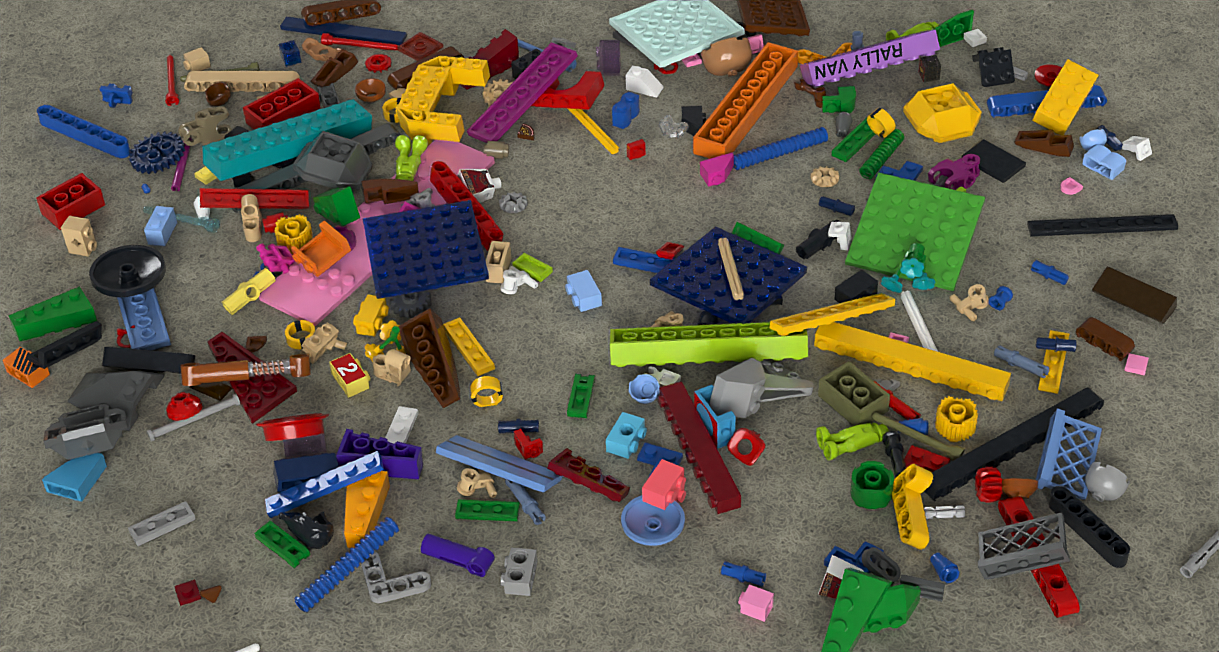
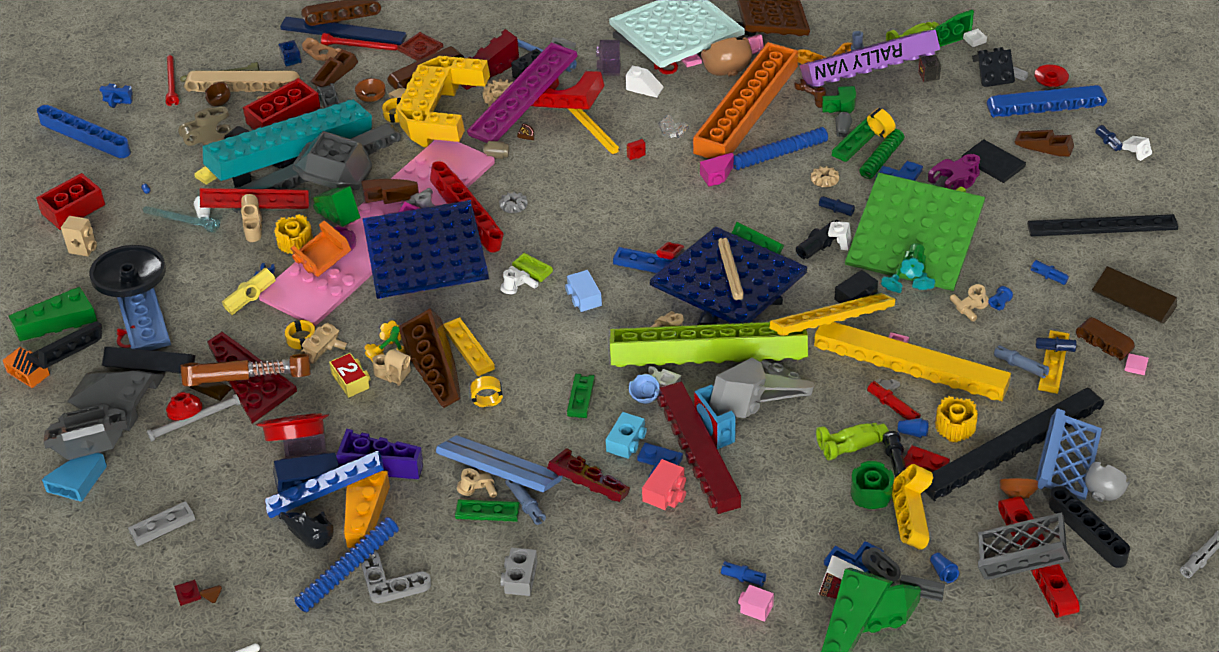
(156, 152): dark blue gear -> none
(160, 226): light blue brick -> none
(180, 168): magenta piece -> none
(196, 60): tan brick -> none
(255, 342): reddish brown tile -> none
(270, 222): red brick -> none
(276, 258): dark pink piece -> none
(282, 543): green plate -> none
(370, 315): yellow brick -> none
(384, 60): red gear -> none
(402, 424): white plate -> none
(407, 166): lime piece -> none
(410, 304): dark grey gear -> none
(474, 560): dark purple piece -> none
(479, 183): torso -> none
(498, 261): tan brick -> none
(525, 425): dark blue pin -> none
(526, 447): red bracket -> none
(625, 110): blue brick -> none
(640, 516): medium blue dish -> none
(694, 118): black slope -> none
(757, 445): red piece -> none
(853, 394): olive brick -> none
(917, 321): white axle -> none
(943, 113): yellow piece -> none
(944, 511): light grey axle -> none
(952, 452): olive piece -> none
(988, 484): red gear -> none
(1065, 97): yellow brick -> none
(1070, 186): bright pink tile -> none
(1092, 138): light blue hair -> none
(1104, 161): light blue brick -> none

